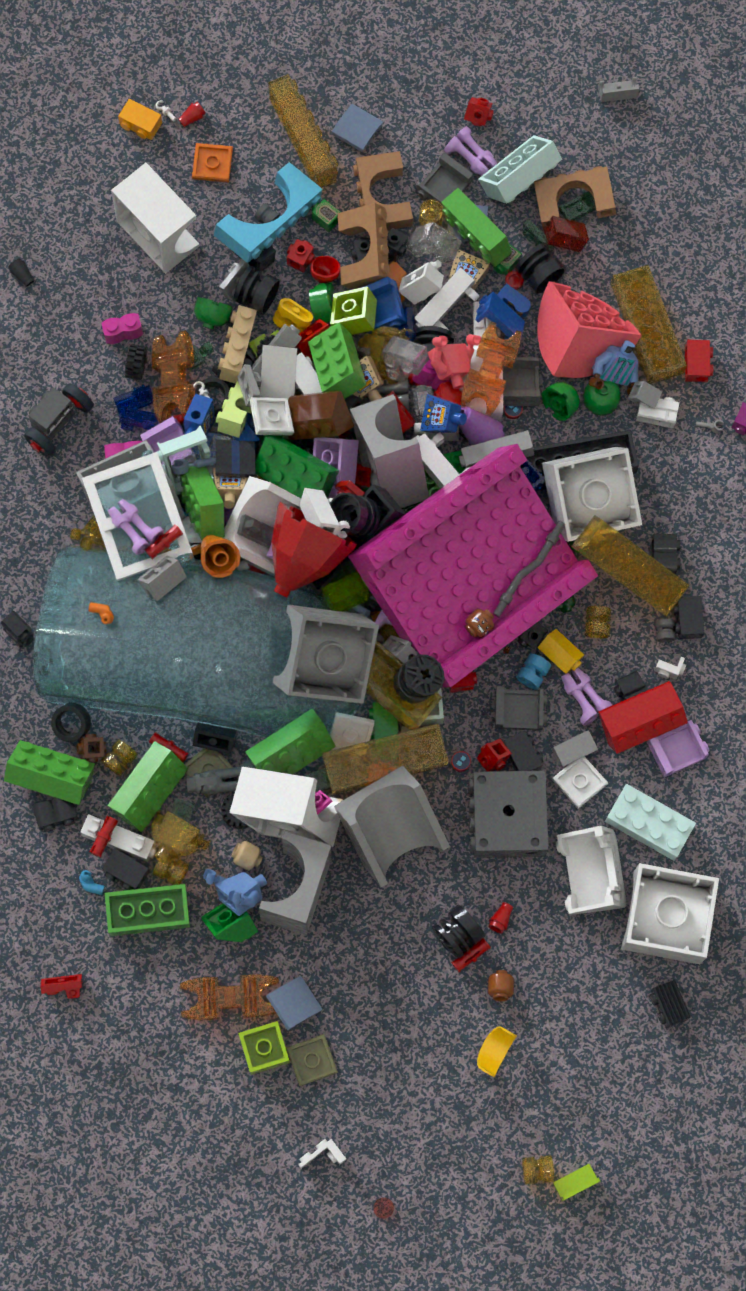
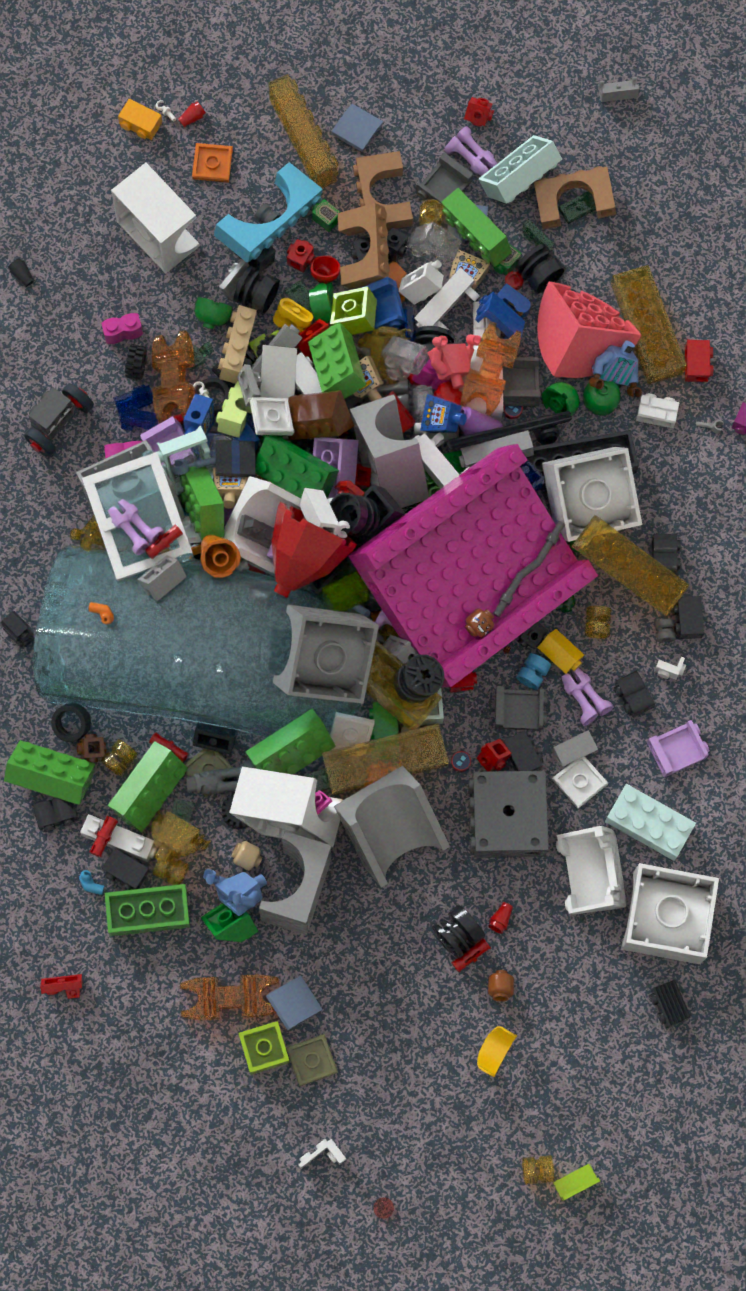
(299, 294): none -> clear green plate
(500, 432): none -> black axle
(547, 435): none -> black head
(566, 234): clear red brick -> none
(642, 717): red slope -> none
(645, 393): light grey panel -> none

